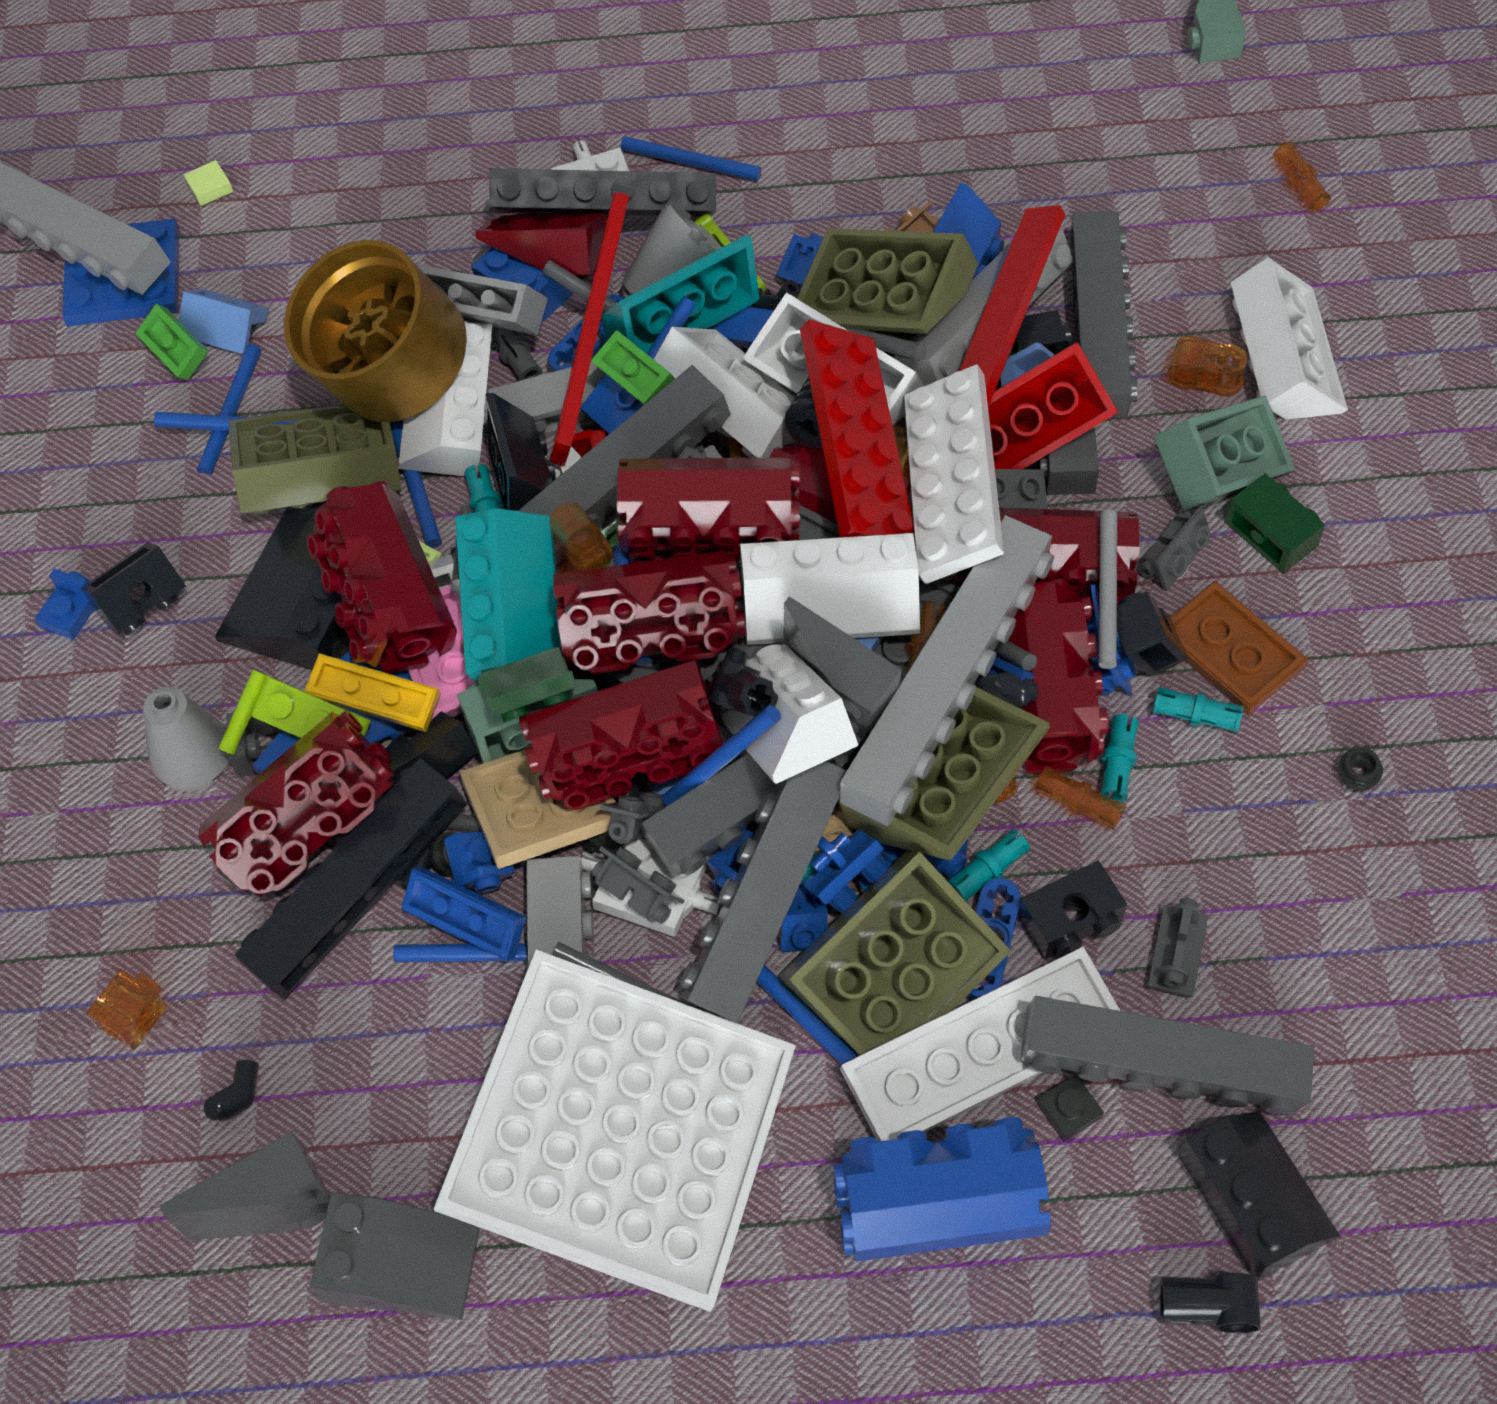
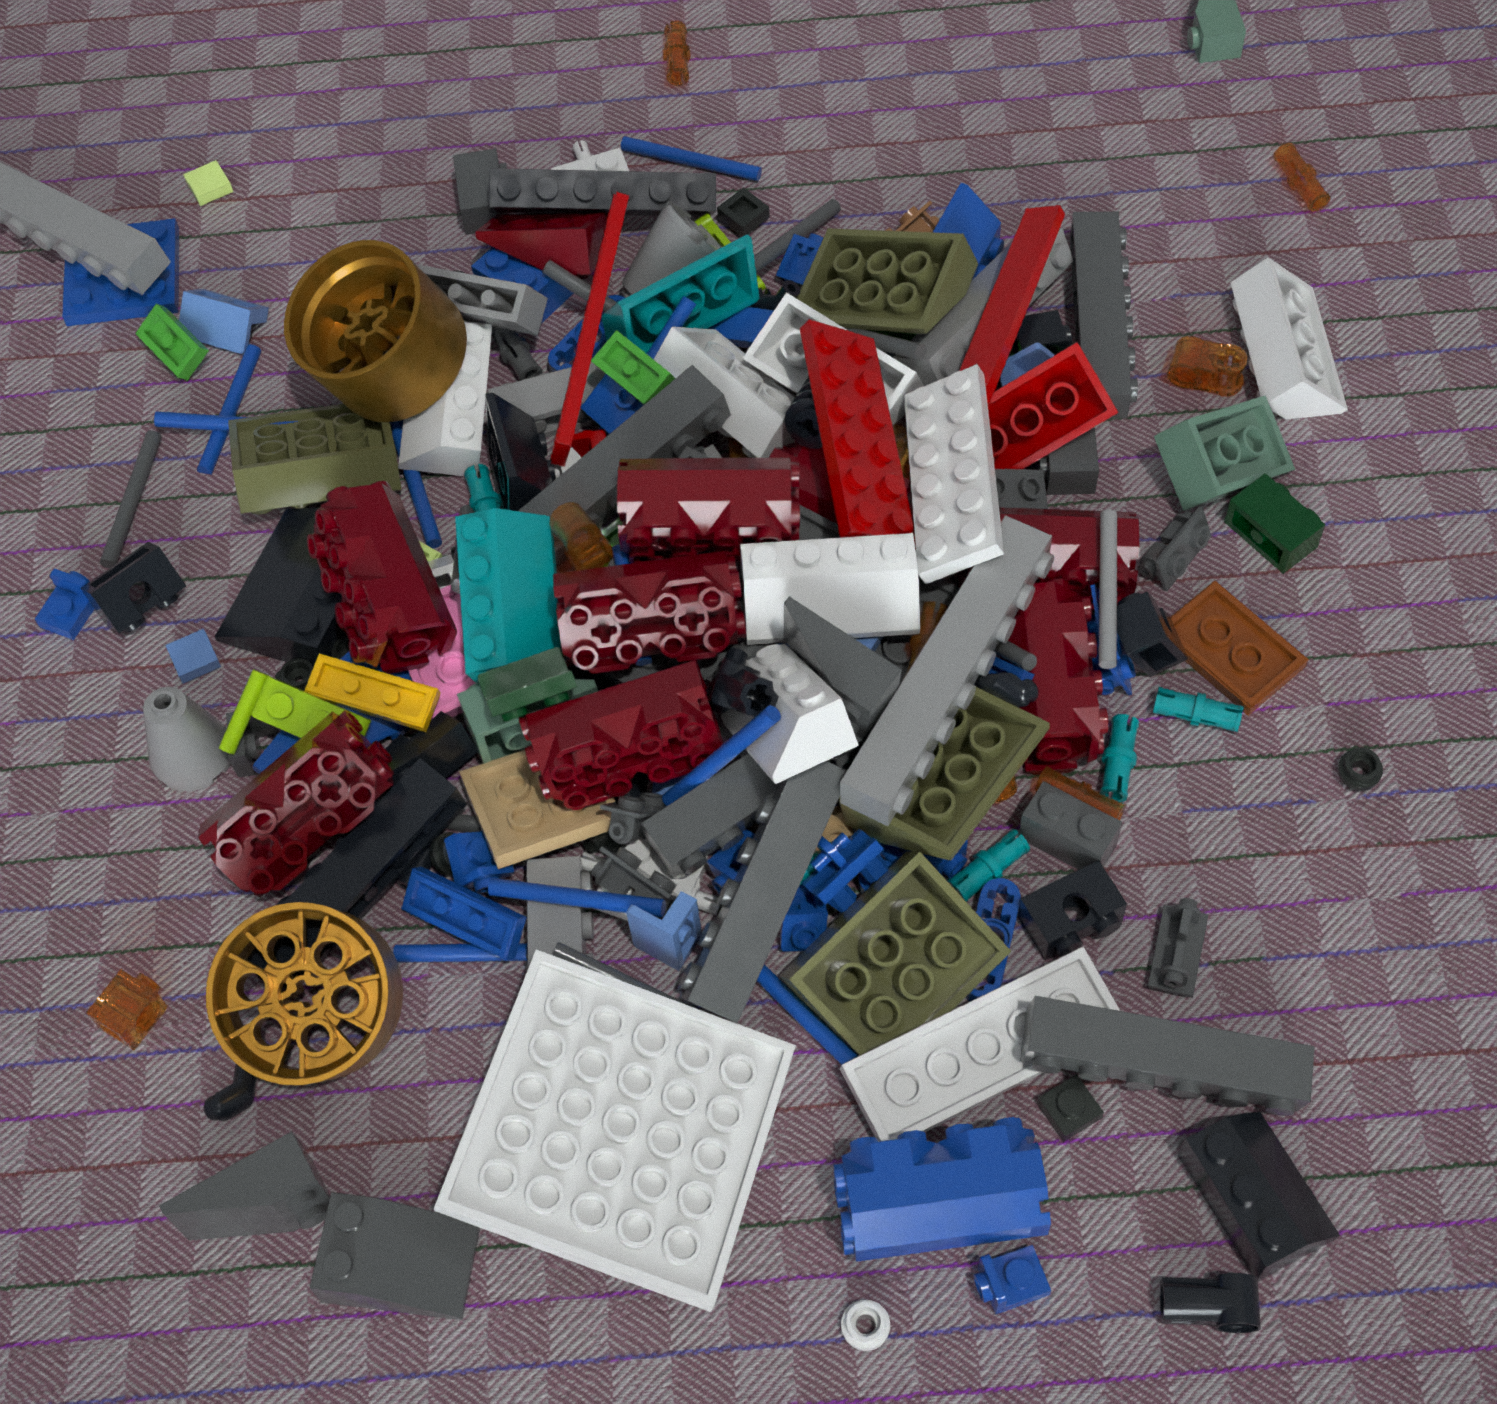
(130, 499): none -> dark grey bar
(193, 656): none -> medium blue tile
(295, 670): none -> pearl dark grey plate
(378, 994): none -> pearl gold wheel
(473, 186): none -> dark grey brick
(574, 896): none -> blue bar
(670, 938): none -> medium blue panel
(676, 53): none -> clear orange pin
(743, 212): none -> pearl dark grey plate
(802, 229): none -> dark grey bar
(869, 1310): none -> white plate
(1011, 1279): none -> blue bracket
(1069, 828): none -> dark grey brick

